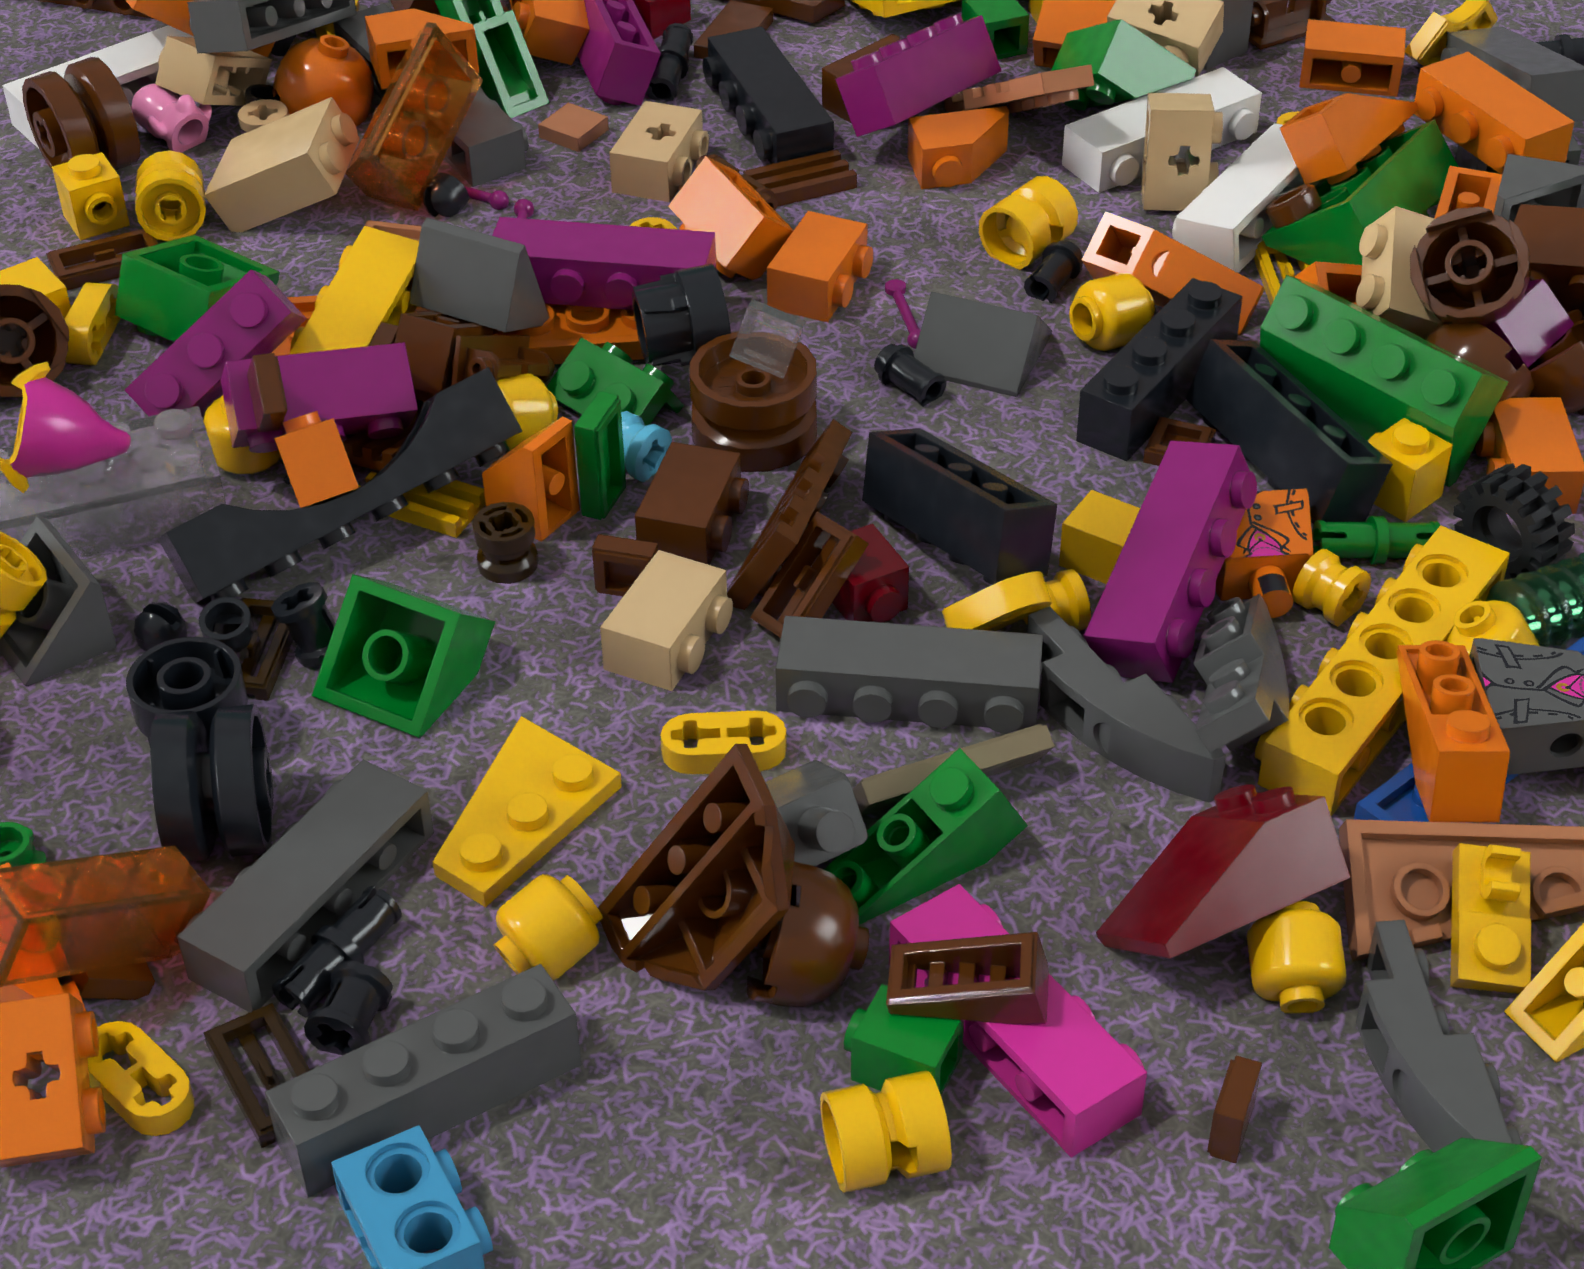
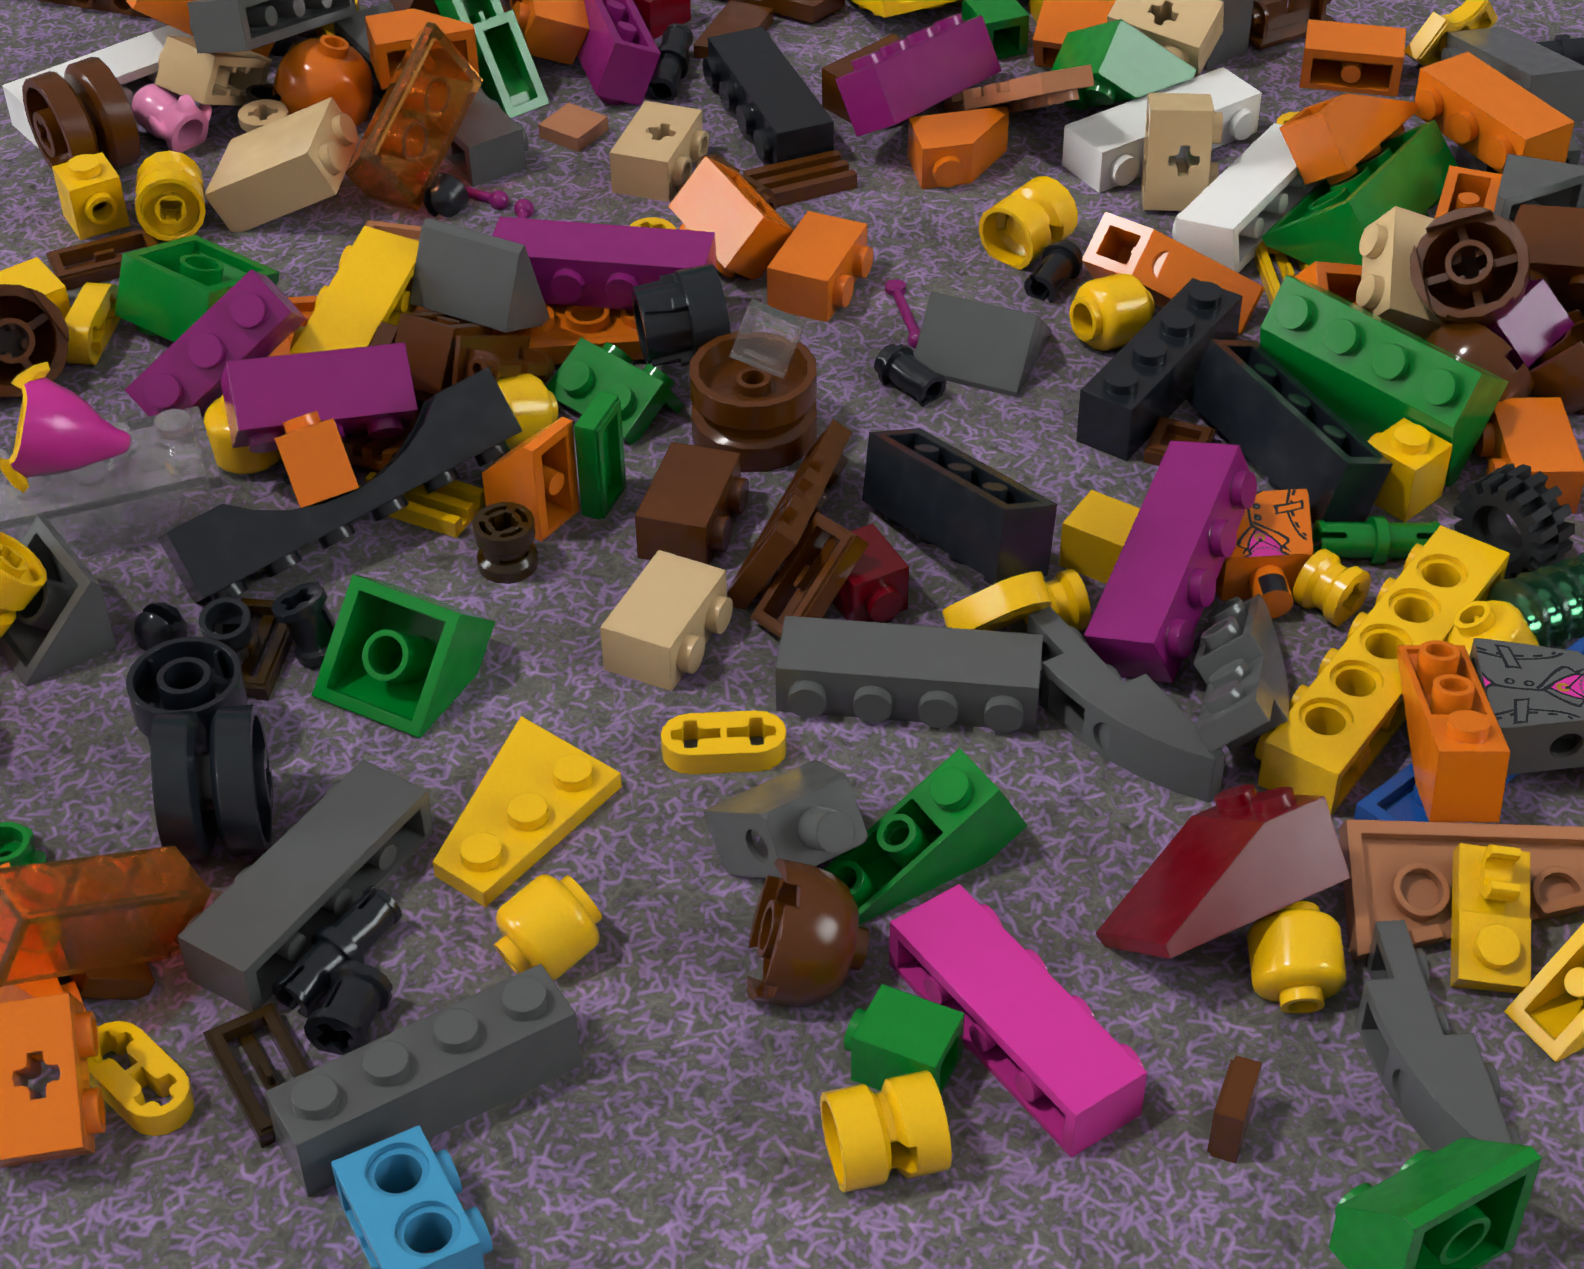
(267, 392): reddish brown tile -> none
(619, 562): reddish brown tile -> none
(643, 446): medium azure wheel -> none
(706, 881): reddish brown wedge -> none
(991, 756): dark tan tile -> none
(992, 1001): reddish brown slope -> none
(1293, 205): reddish brown tile -> none

